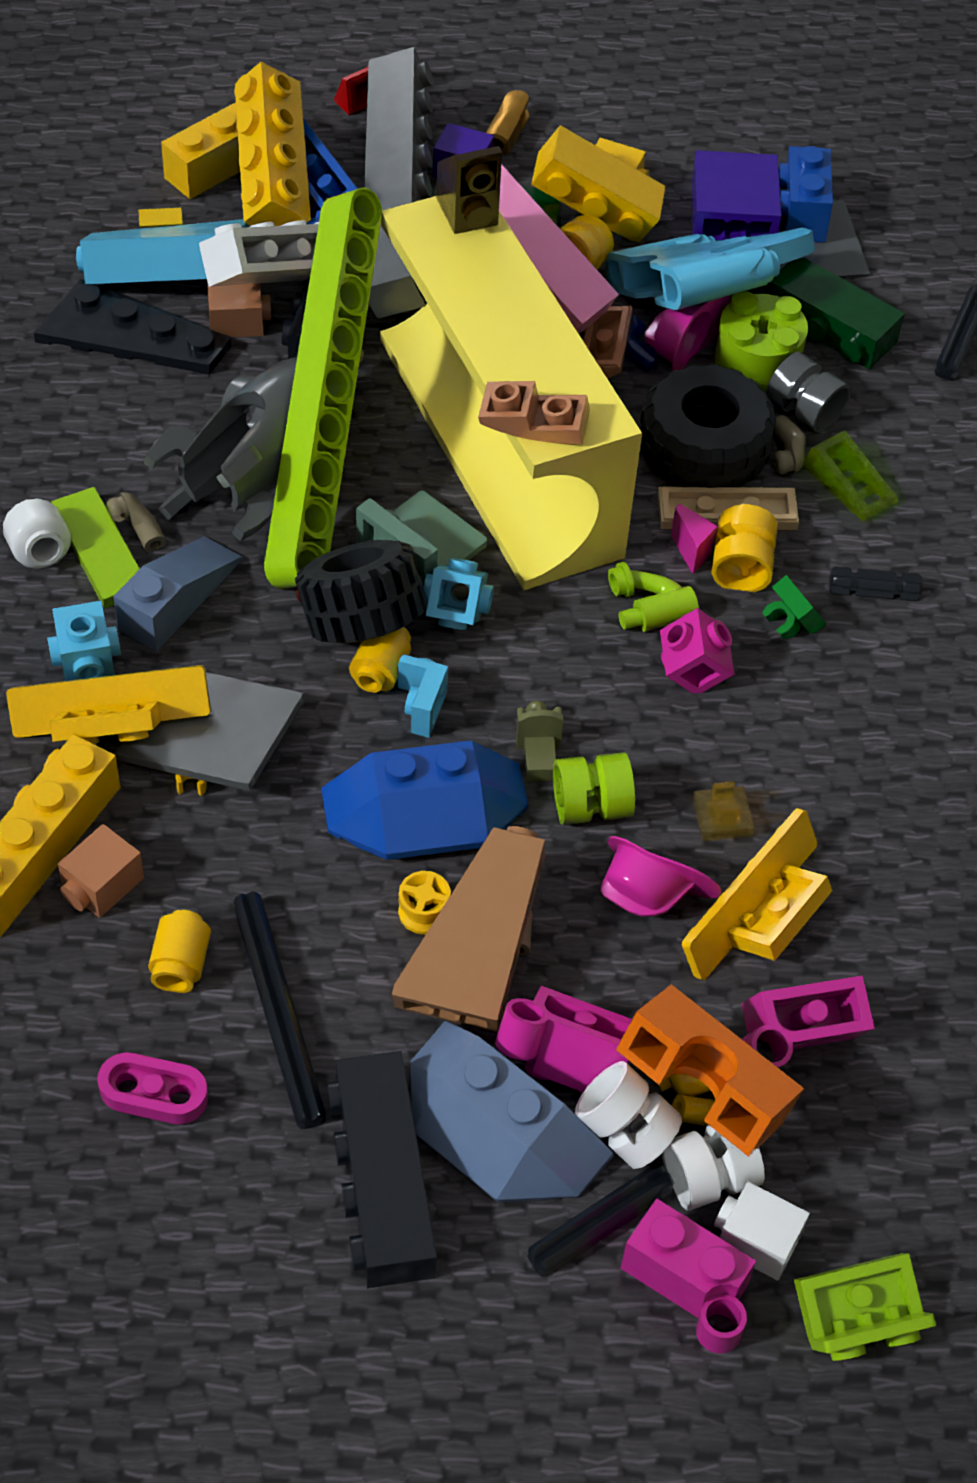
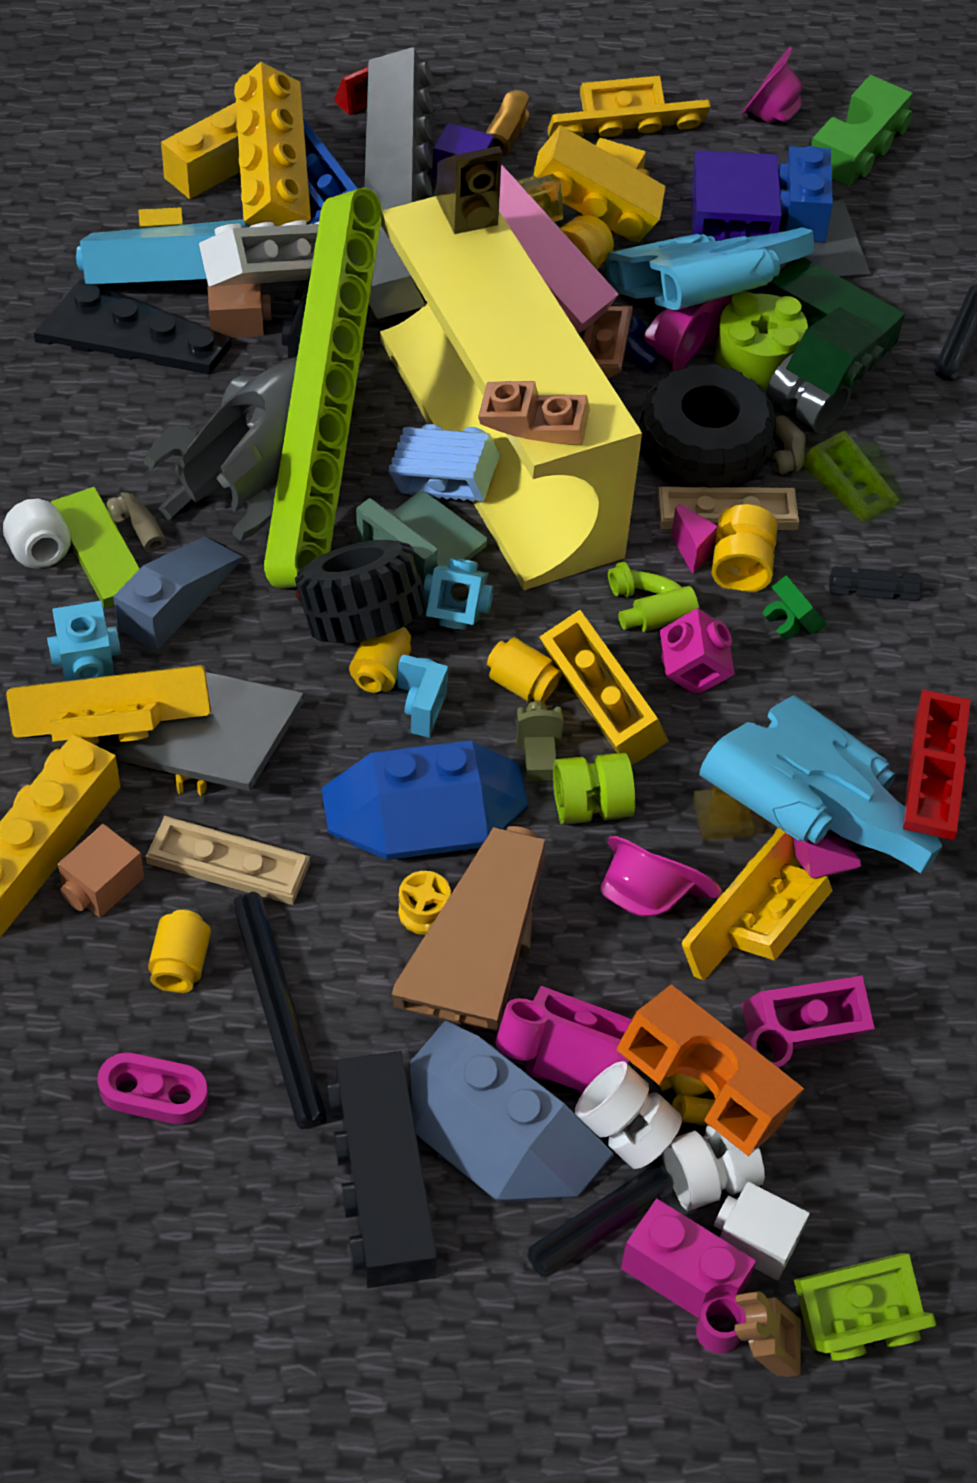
(228, 860): none -> tan tile
(444, 462): none -> light blue brick
(523, 670): none -> yellow brick
(546, 193): none -> clear yellow tile
(604, 688): none -> yellow brick
(628, 104): none -> yellow bracket
(771, 1333): none -> medium nougat plate
(778, 94): none -> dark pink piece
(815, 779): none -> medium azure rock
(826, 857): none -> dark pink slope
(837, 351): none -> dark green brick
(873, 119): none -> bright green arch
(936, 765): none -> red slope

